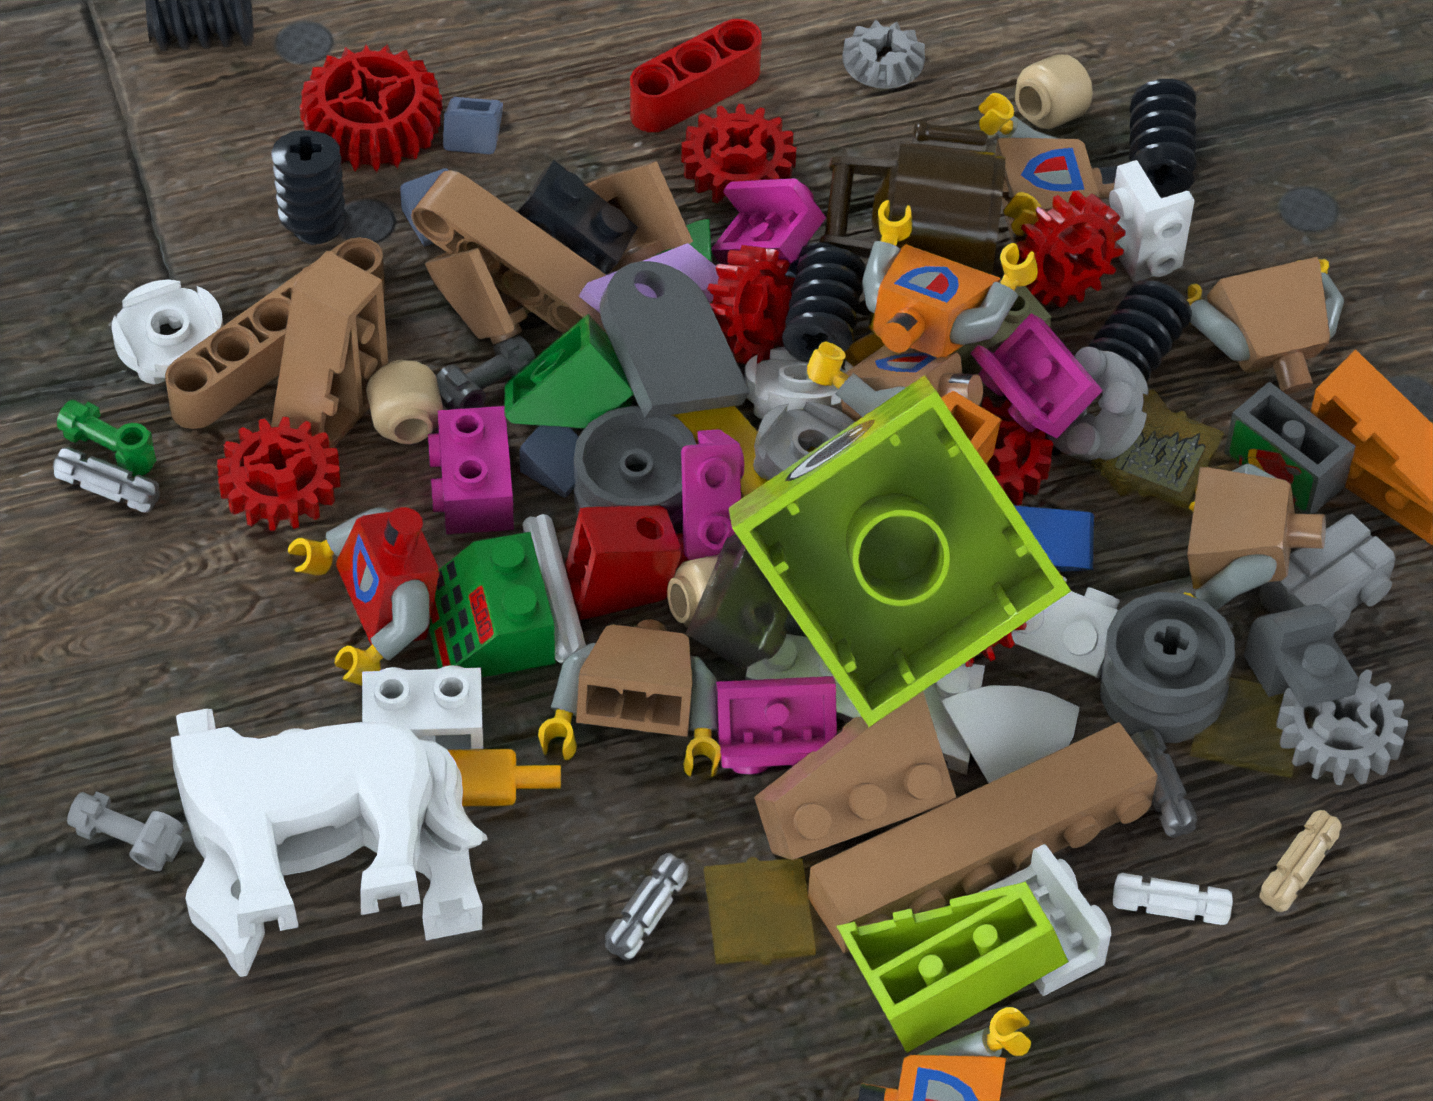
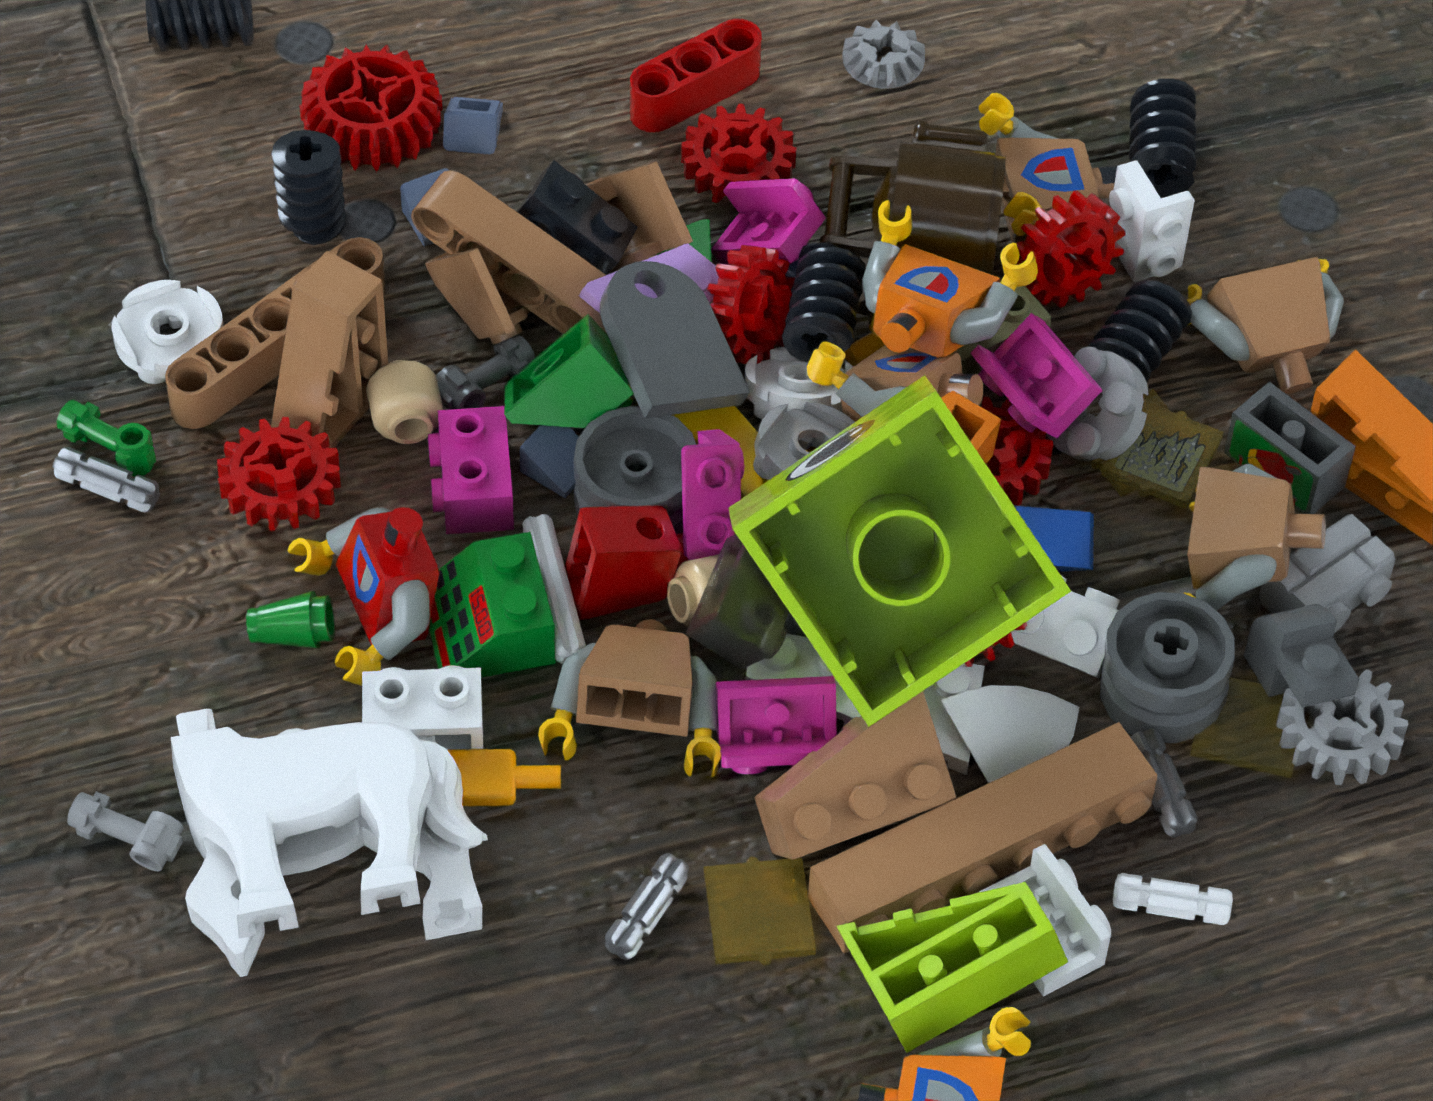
(293, 621): none -> green cone
(1053, 91): tan head -> none
(1300, 861): tan axle -> none

